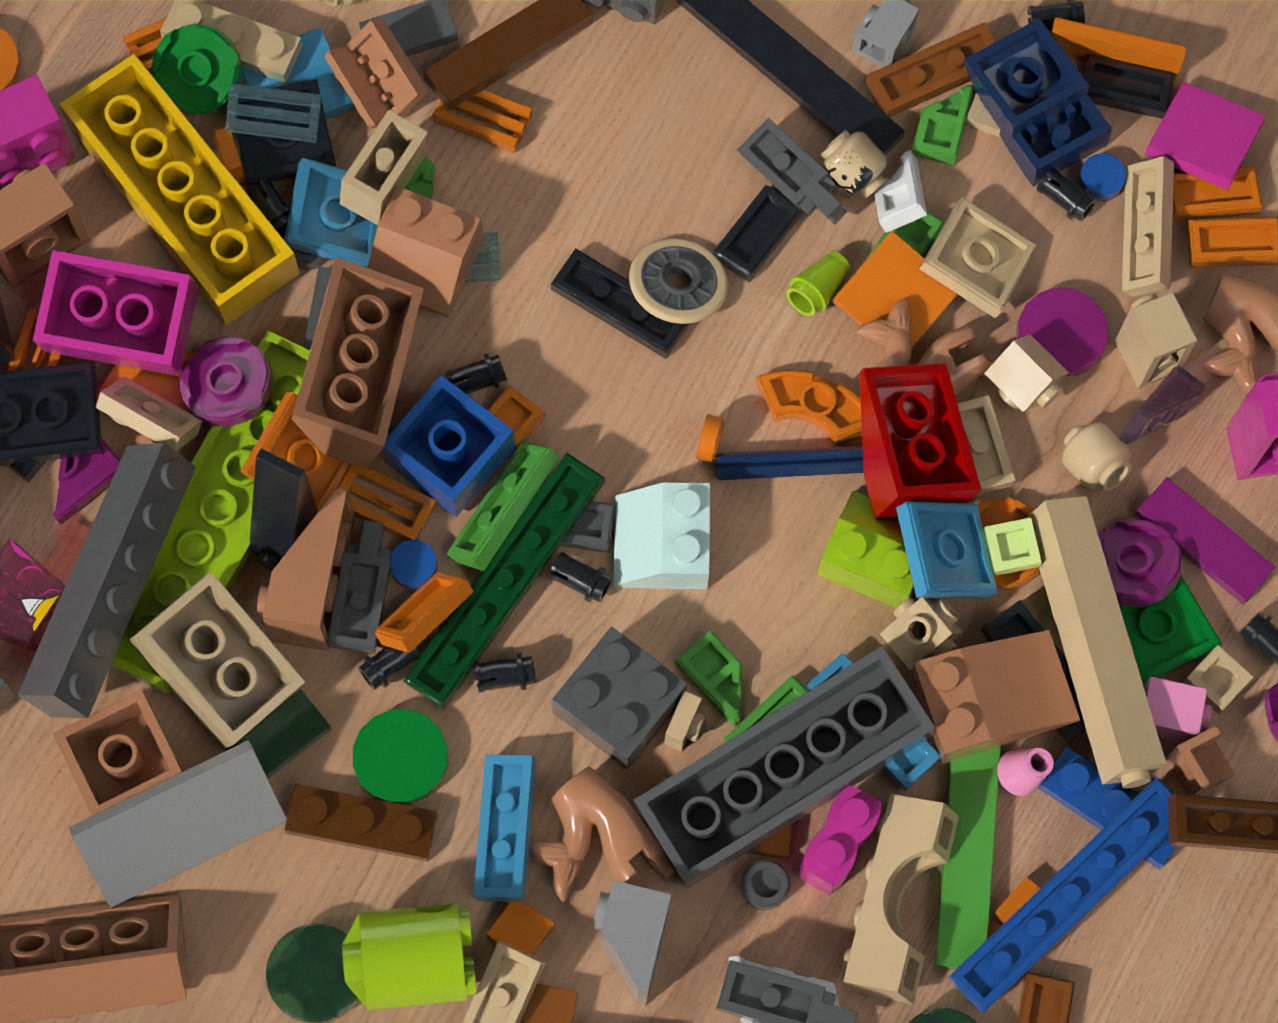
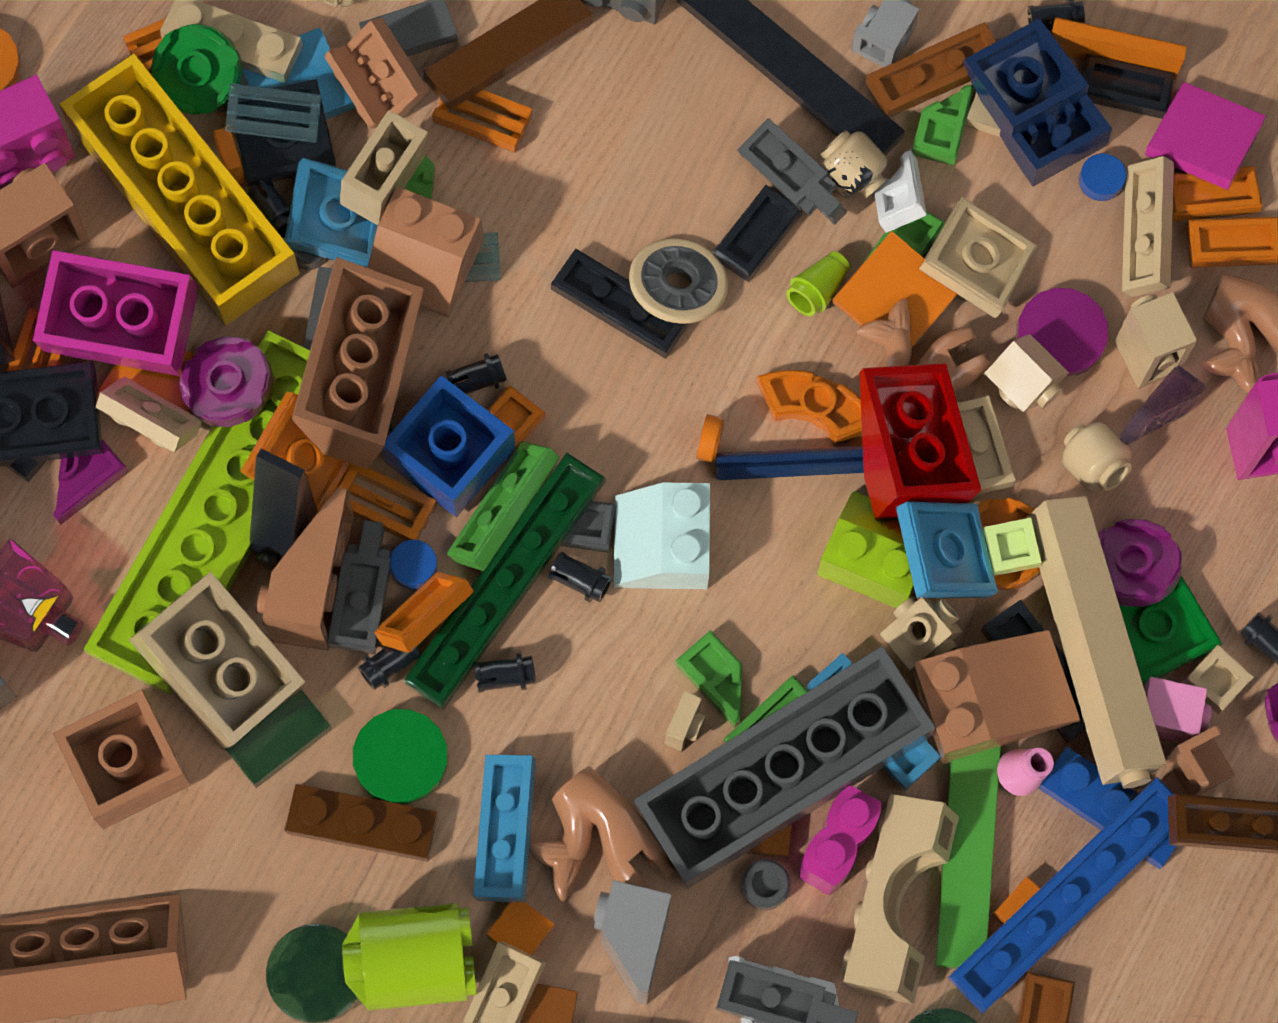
(107, 581): dark grey brick -> none
(178, 824): light grey tile -> none
(619, 697): dark grey brick -> none
(1067, 195): black pin -> none
(1206, 541): magenta tile -> none

